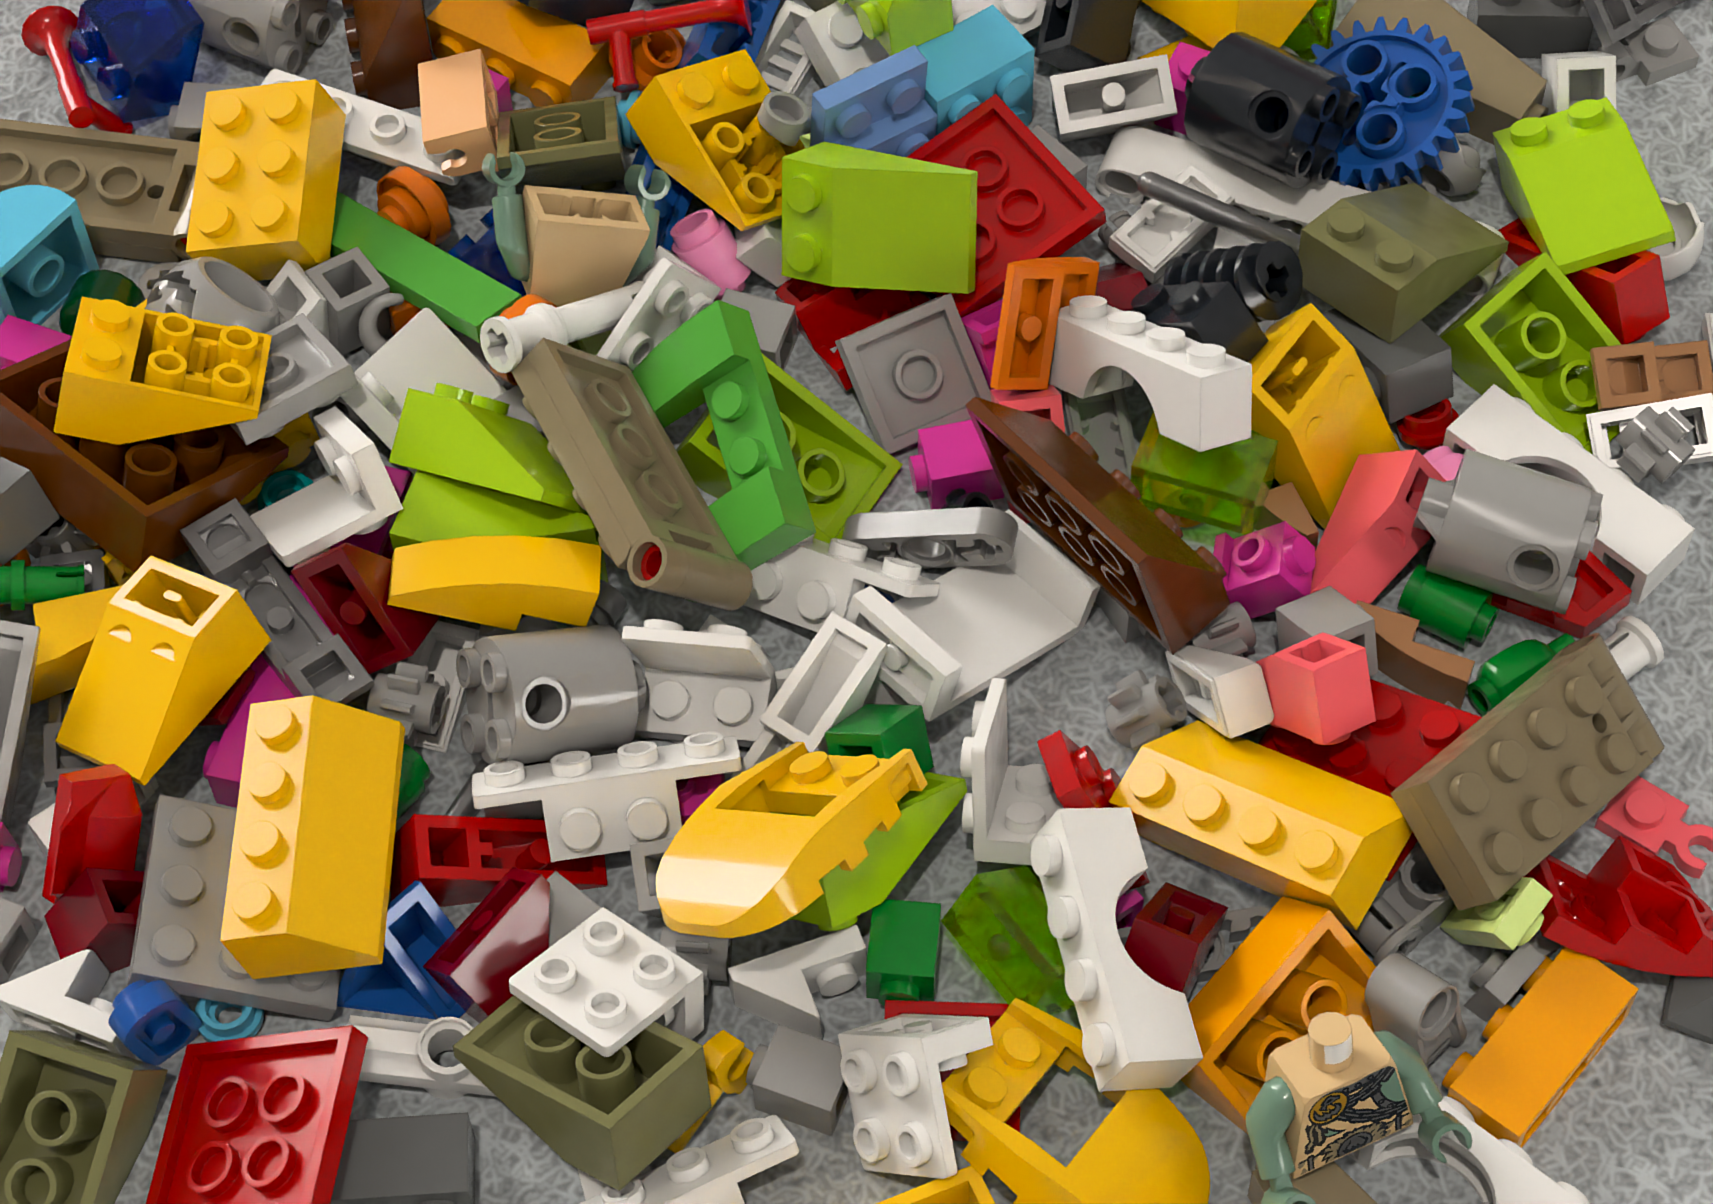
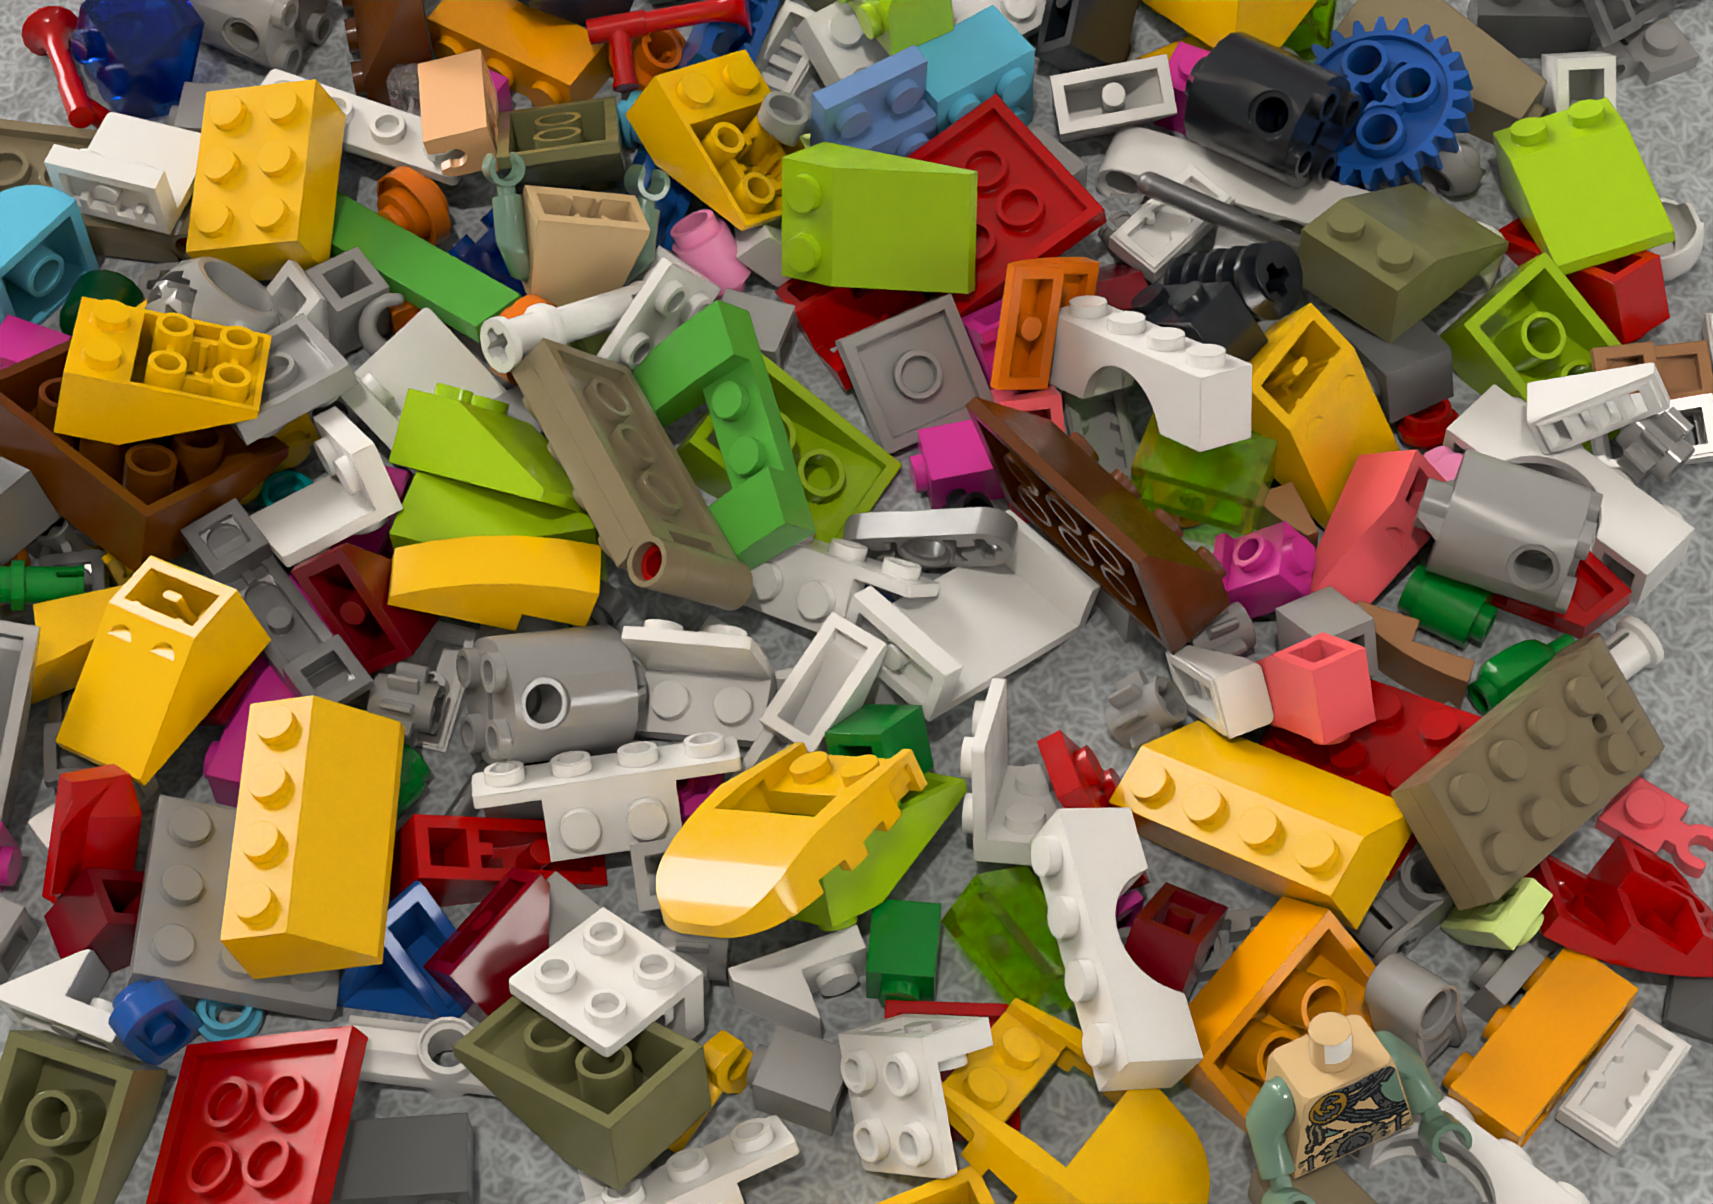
(130, 172): none -> white bracket
(404, 88): none -> clear arm
(1592, 404): none -> white slope
(1623, 1082): none -> white plate

